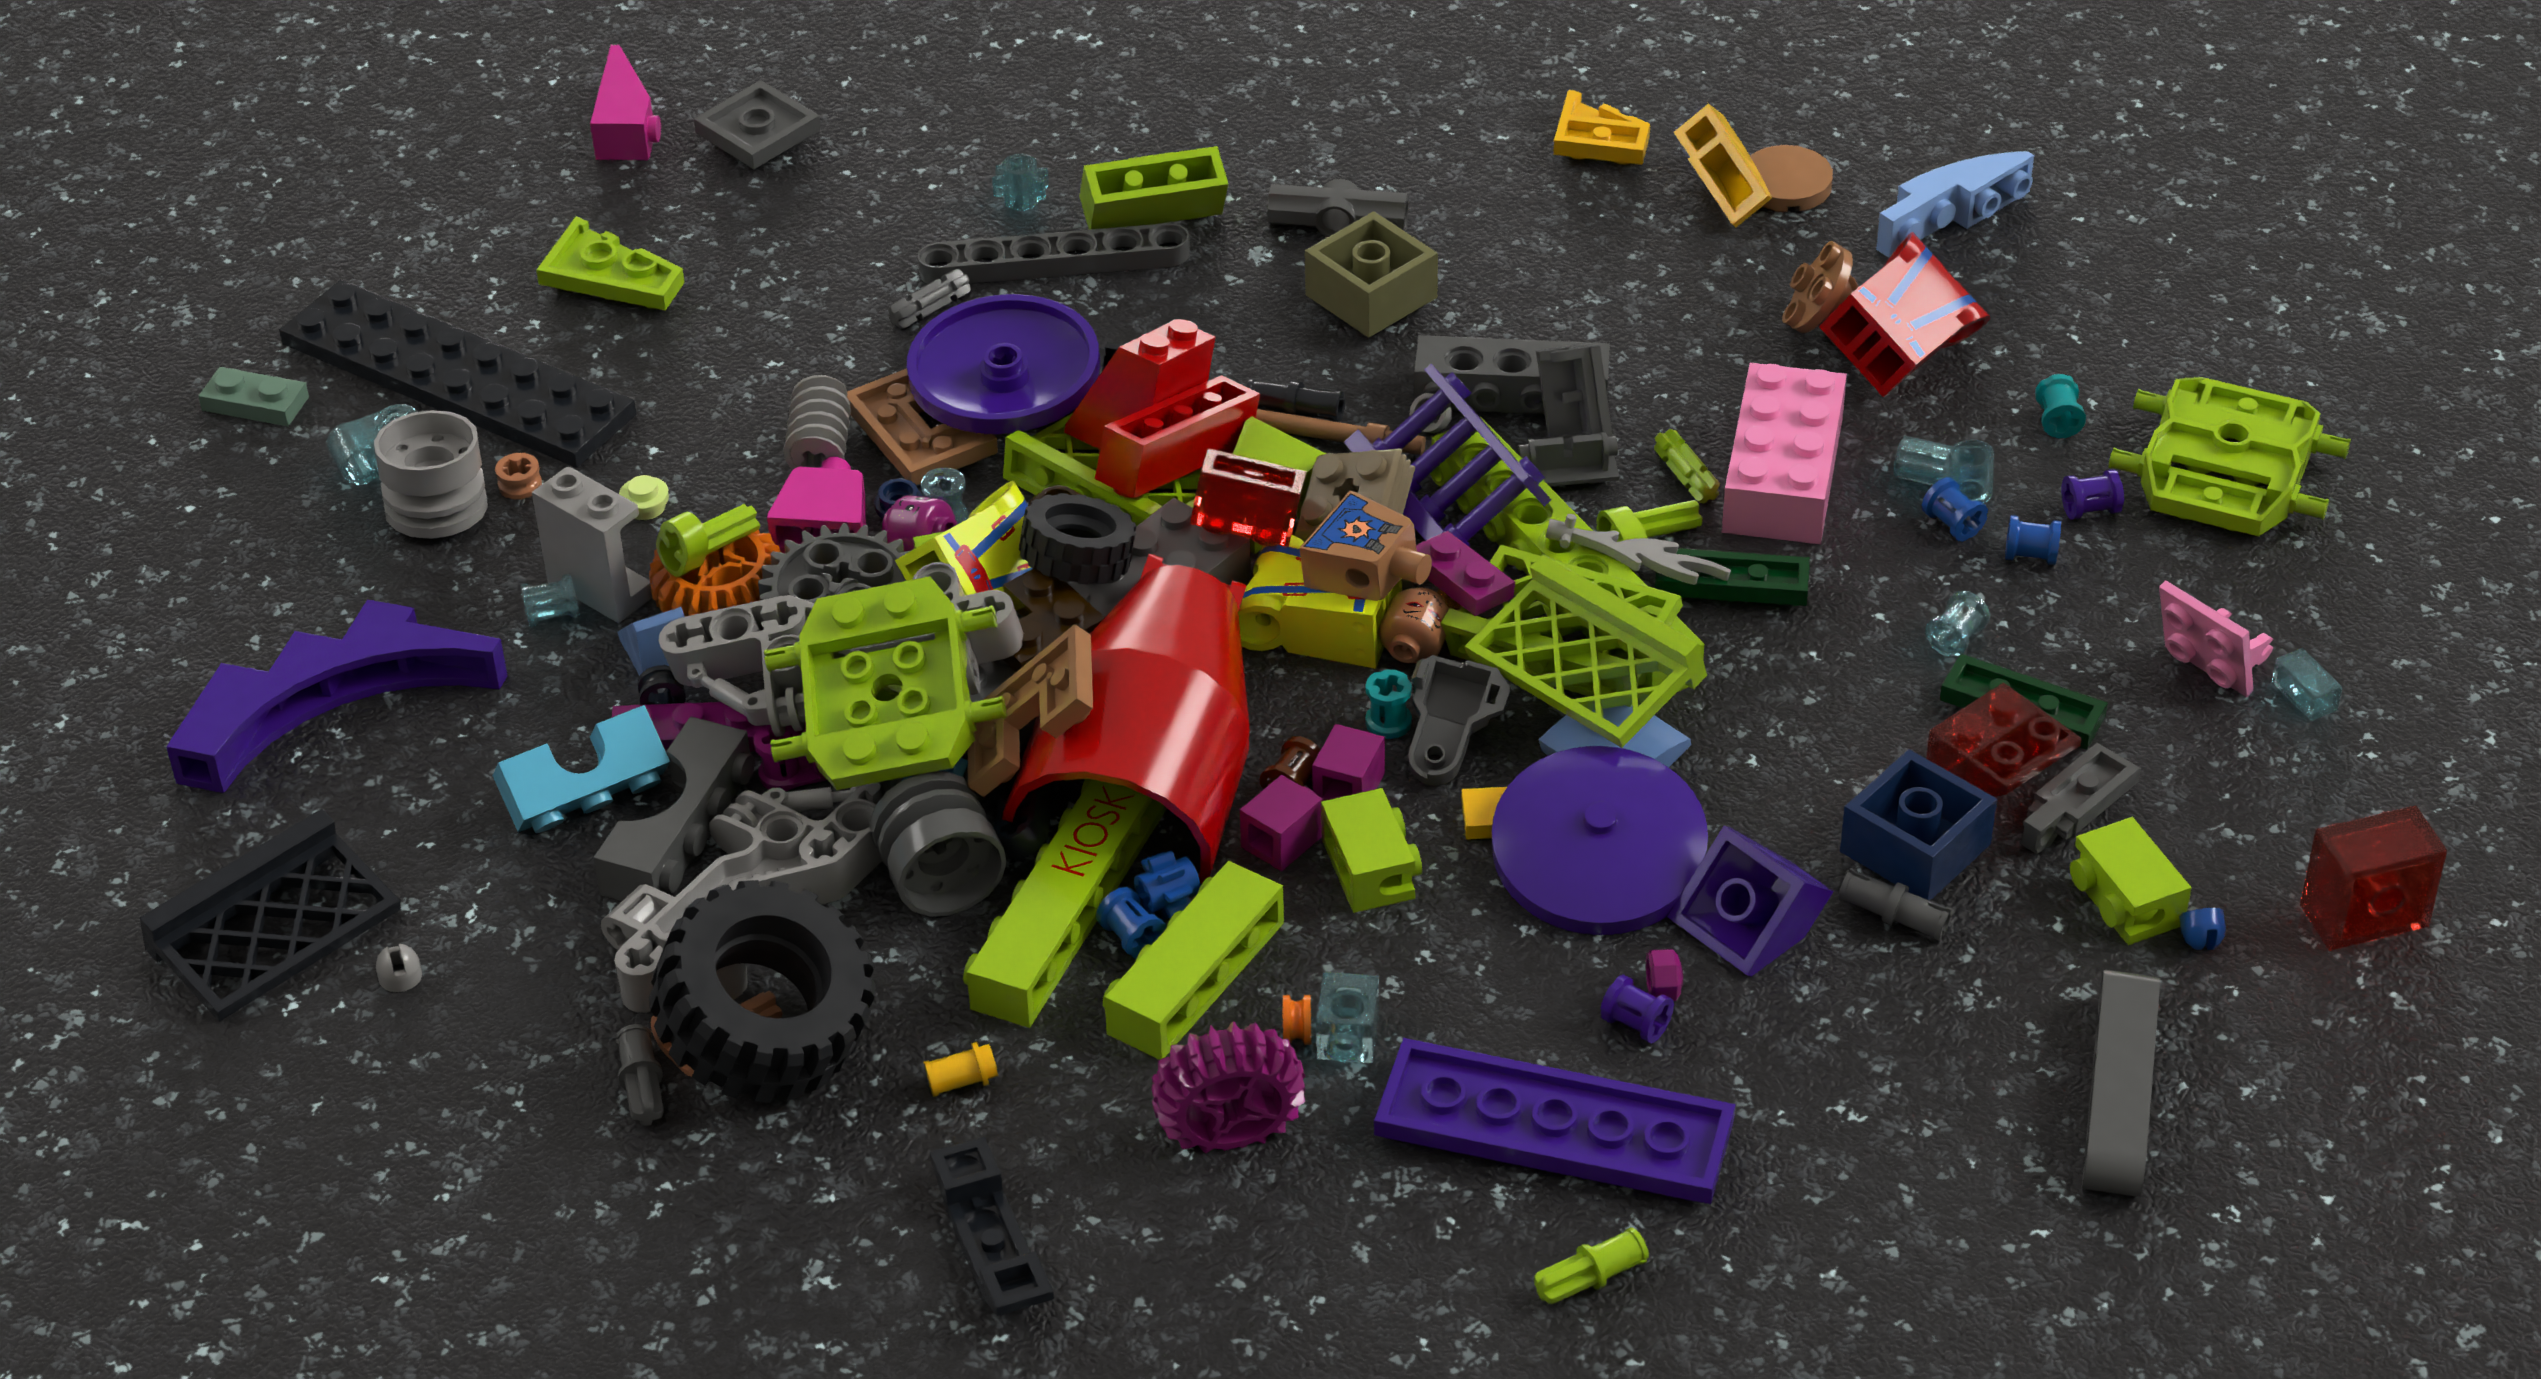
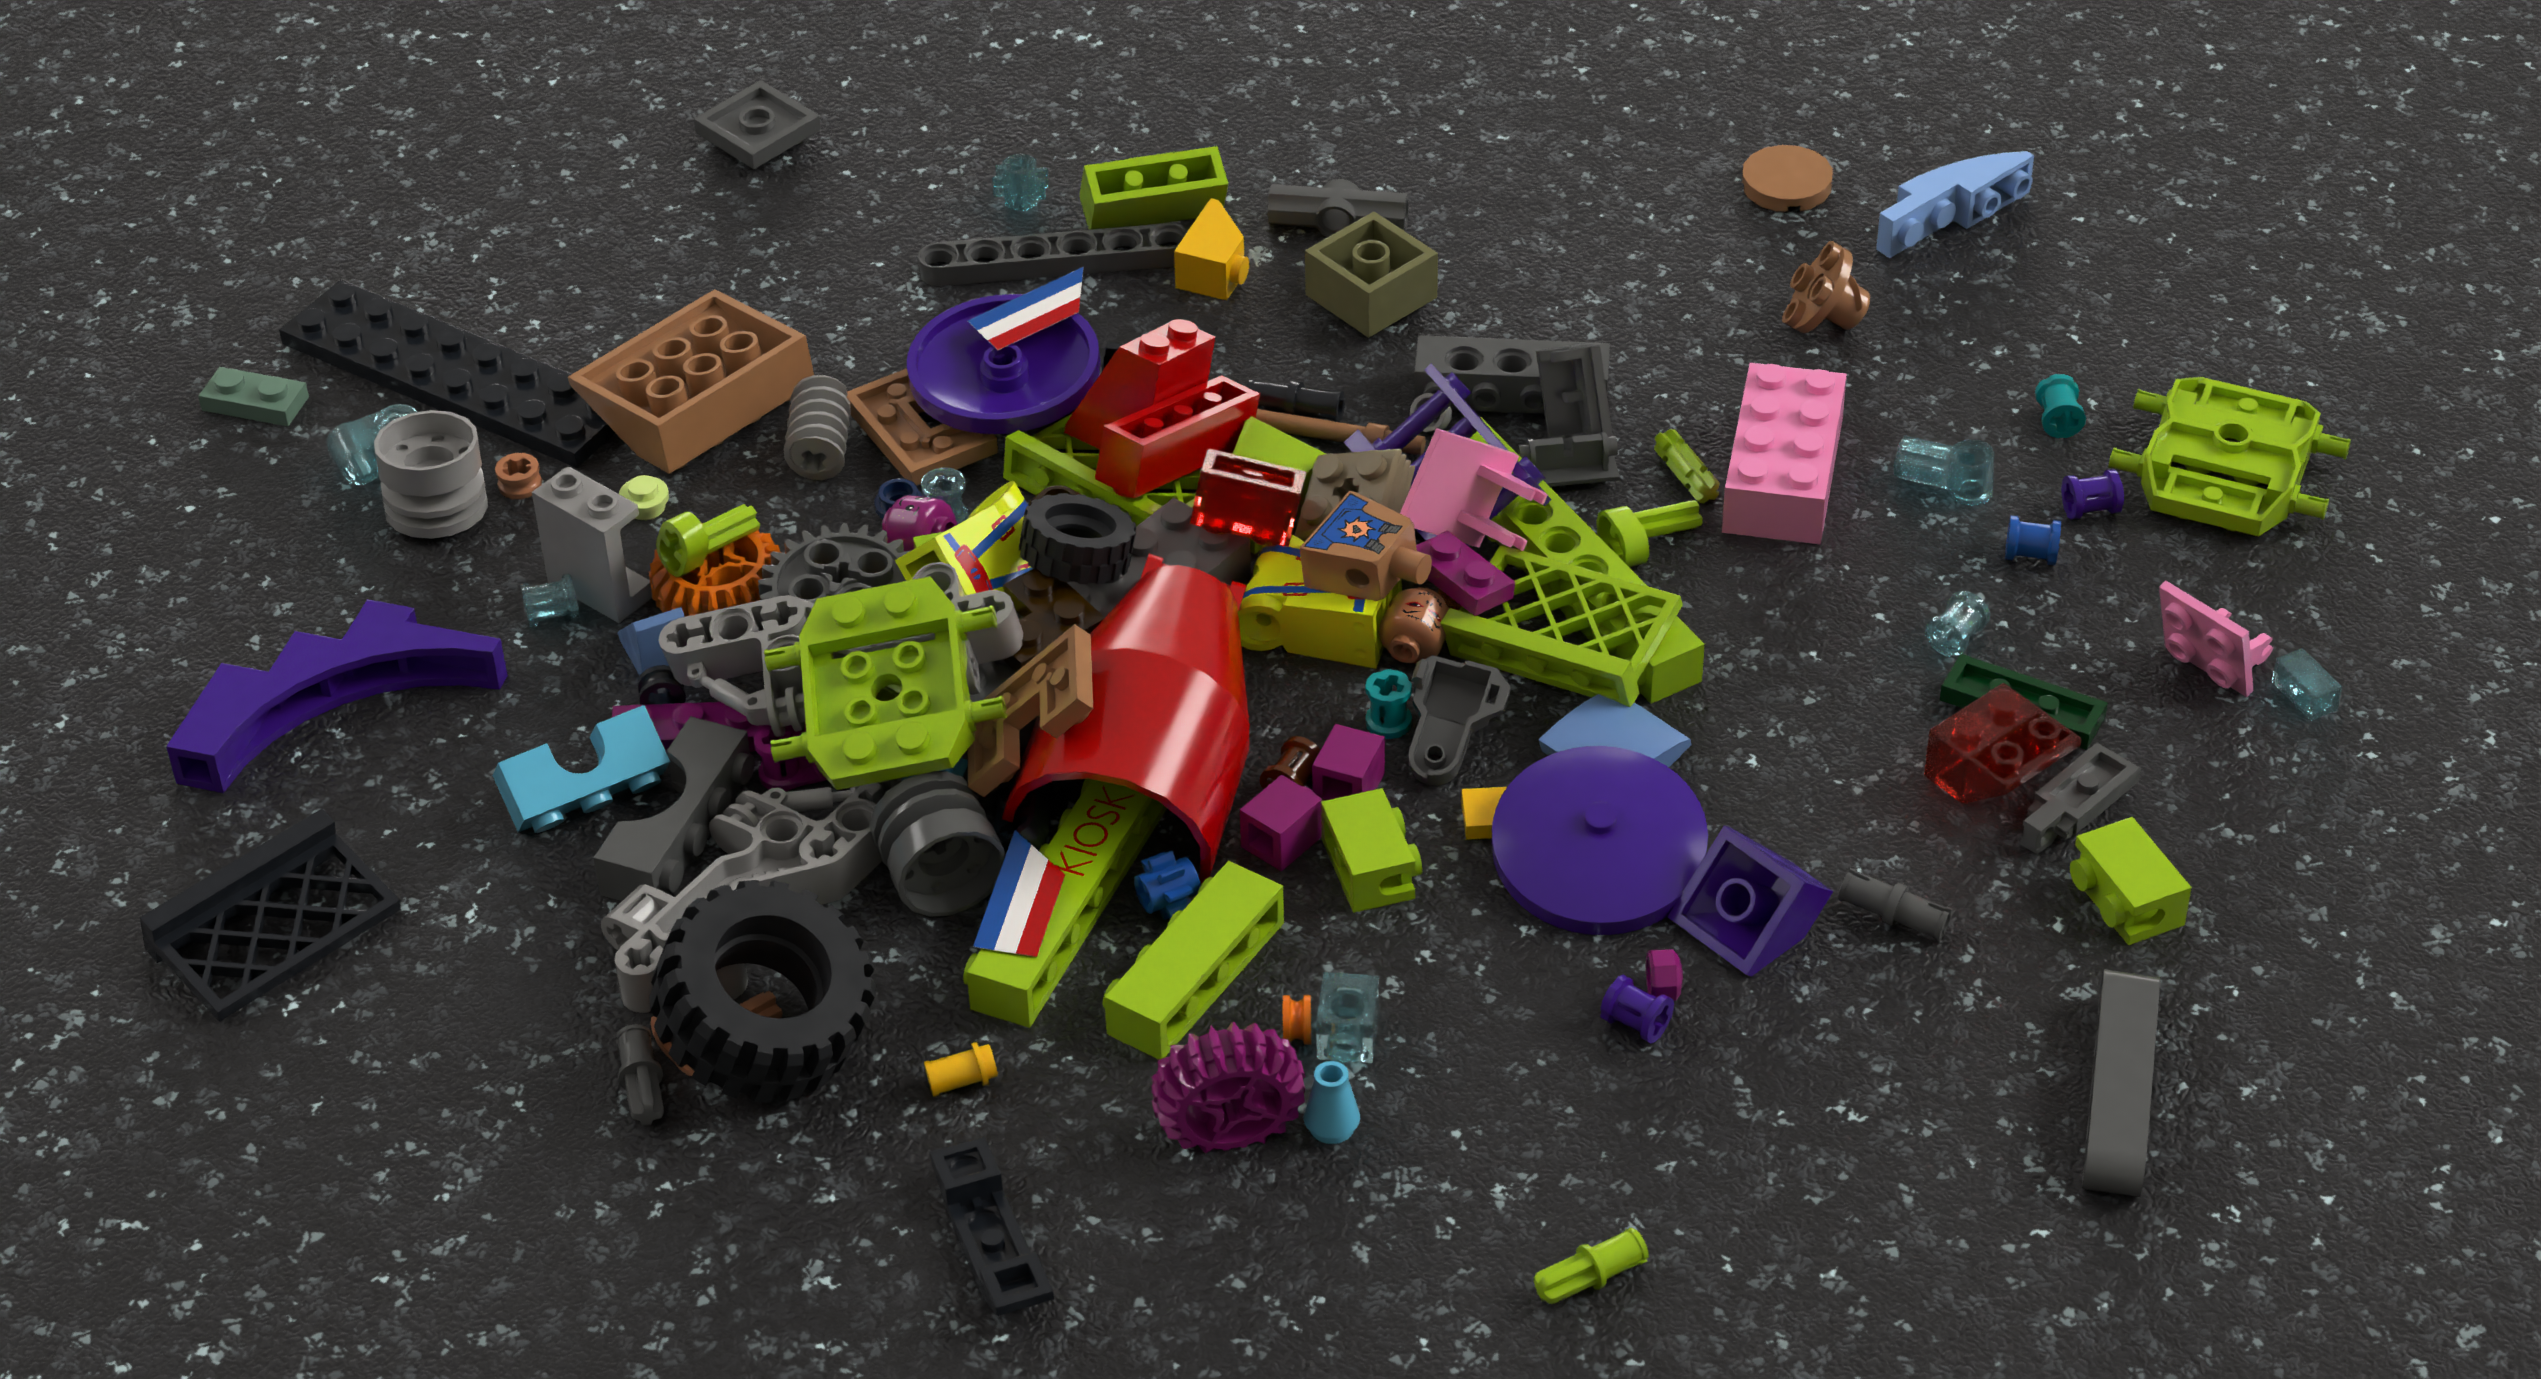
(399, 980): light grey hinge -> none
(606, 269): lime wing -> none
(623, 113): dark pink slope -> none
(694, 379): none -> medium nougat slope
(816, 499): dark pink torso -> none
(929, 299): dark grey axle -> none
(1020, 901): none -> sticker
(1031, 311): none -> sticker
(1126, 917): blue bush -> none
(1211, 254): none -> yellow slope
(1331, 1106): none -> medium azure cone
(1460, 487): none -> bright pink plate
(1555, 1120): dark purple plate -> none
(1600, 133): yellow wing -> none
(1617, 624): lime fence -> none
(1652, 553): light grey piece -> none
(1723, 164): yellow slope -> none
(1751, 579): dark green plate -> none
(1903, 316): red piece -> none
(1918, 825): dark blue brick -> none
(1953, 498): blue bush -> none
(2203, 927): blue hinge -> none
(2372, 877): clear red brick -> none

